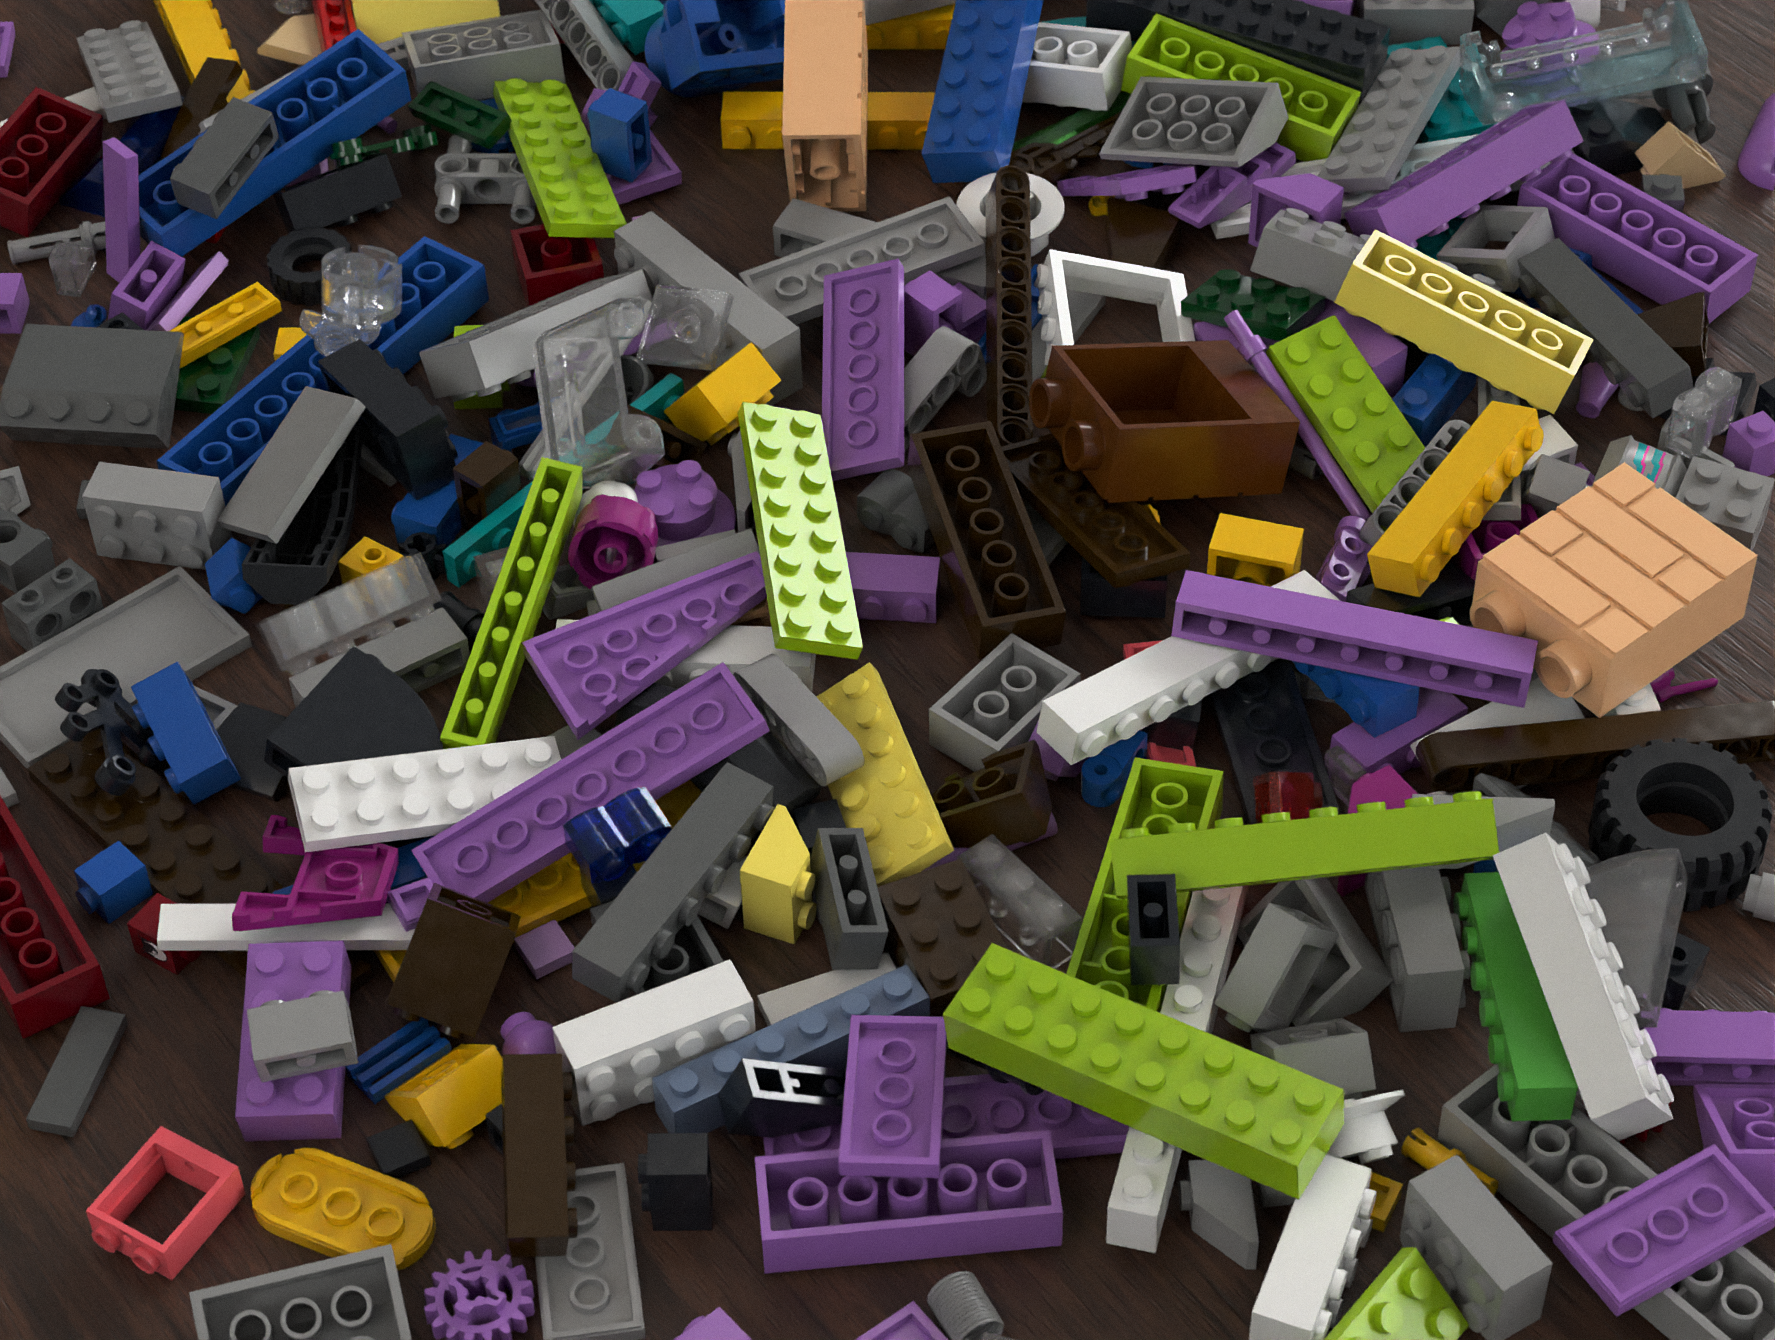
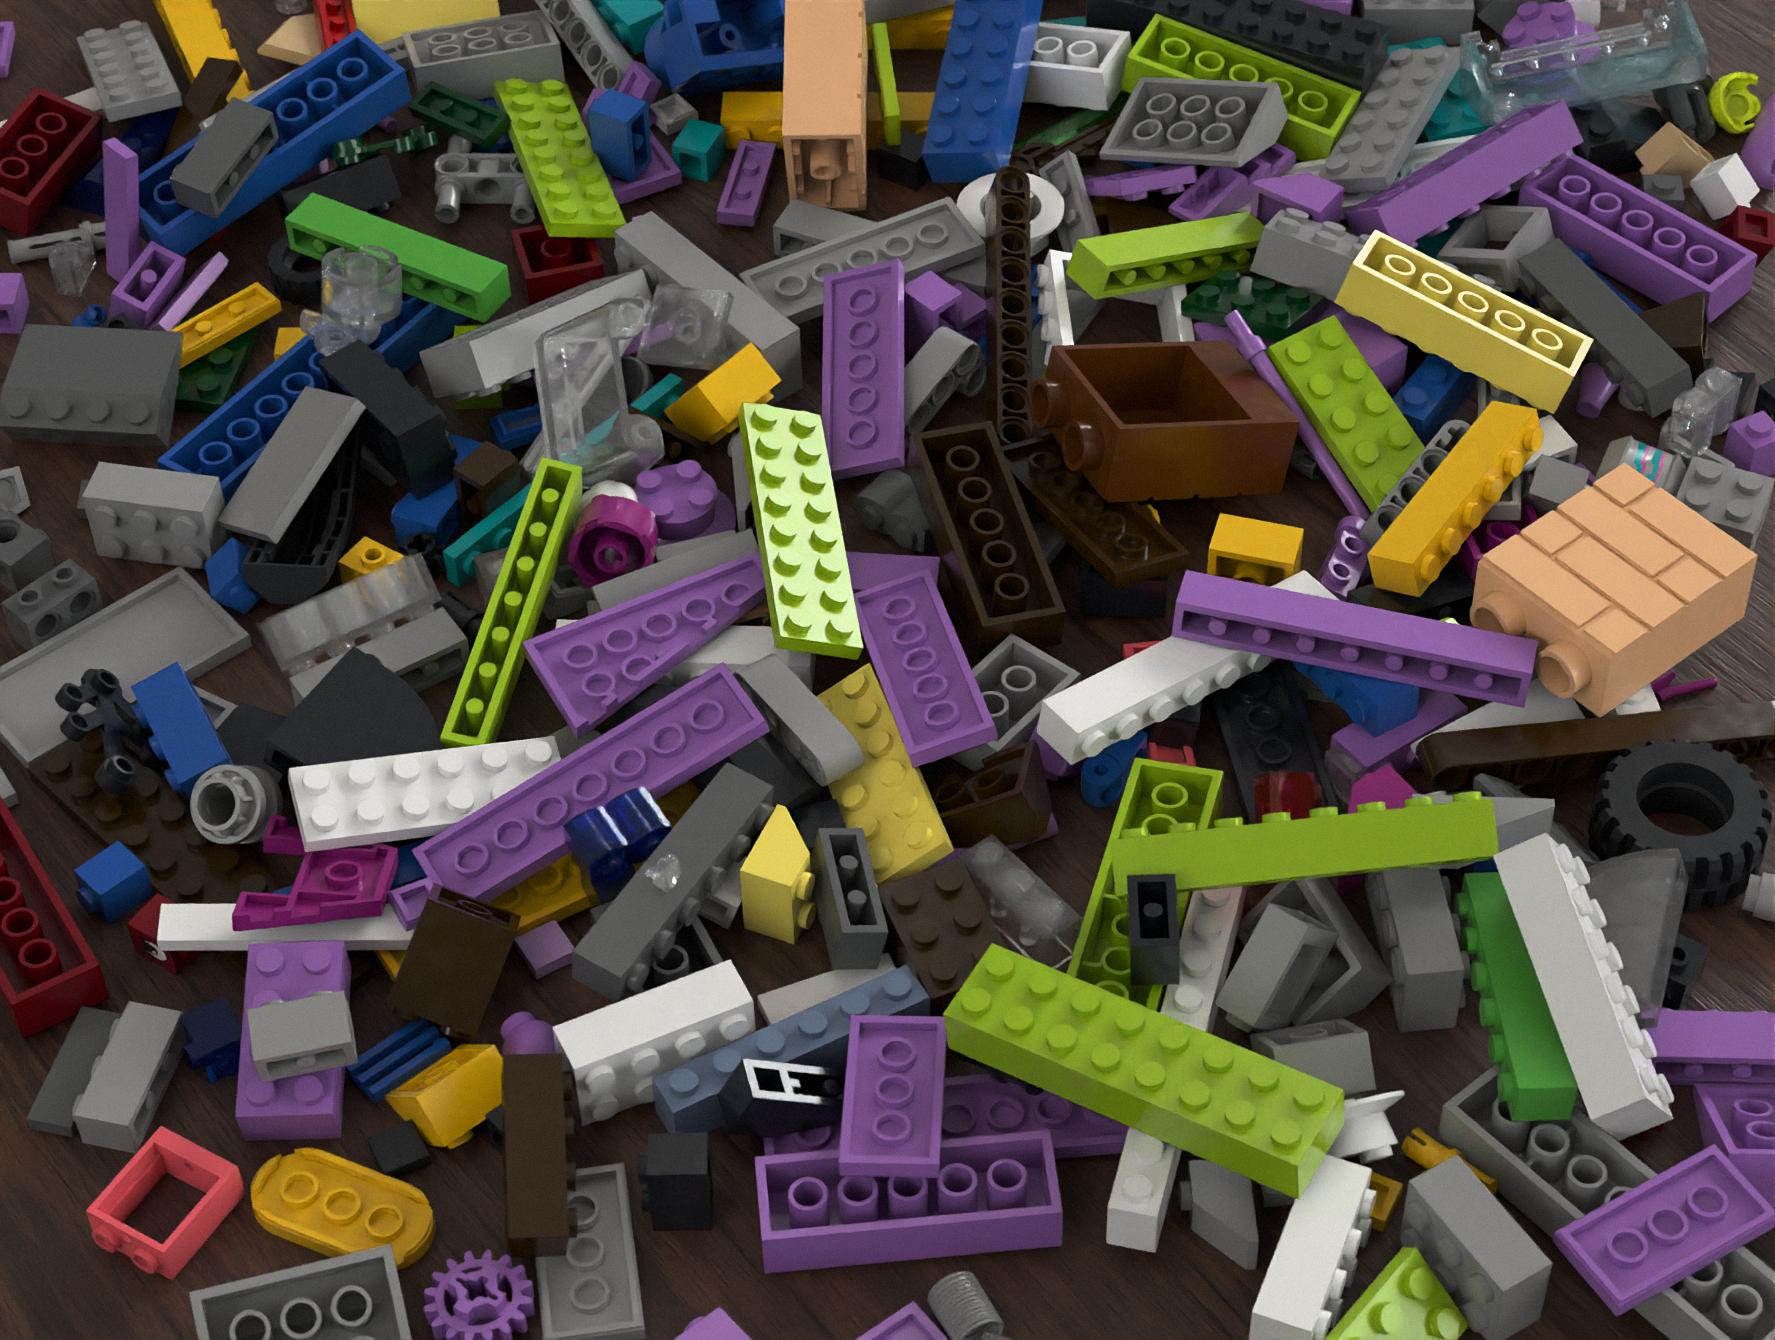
(130, 1077): none -> light grey brick
(213, 1039): none -> clear blue brick
(235, 803): none -> light grey piece
(429, 266): none -> bright green brick
(665, 873): none -> clear rock
(673, 113): none -> white tile
(699, 149): none -> teal brick
(746, 183): none -> medium lavender plate
(886, 84): none -> lime tile
(903, 162): none -> black brick
(922, 668): none -> medium lavender plate
(1078, 216): none -> light grey tile
(1164, 255): none -> lime brick
(1724, 186): none -> white brick
(1732, 102): none -> neon yellow hair
(1751, 229): none -> dark red brick

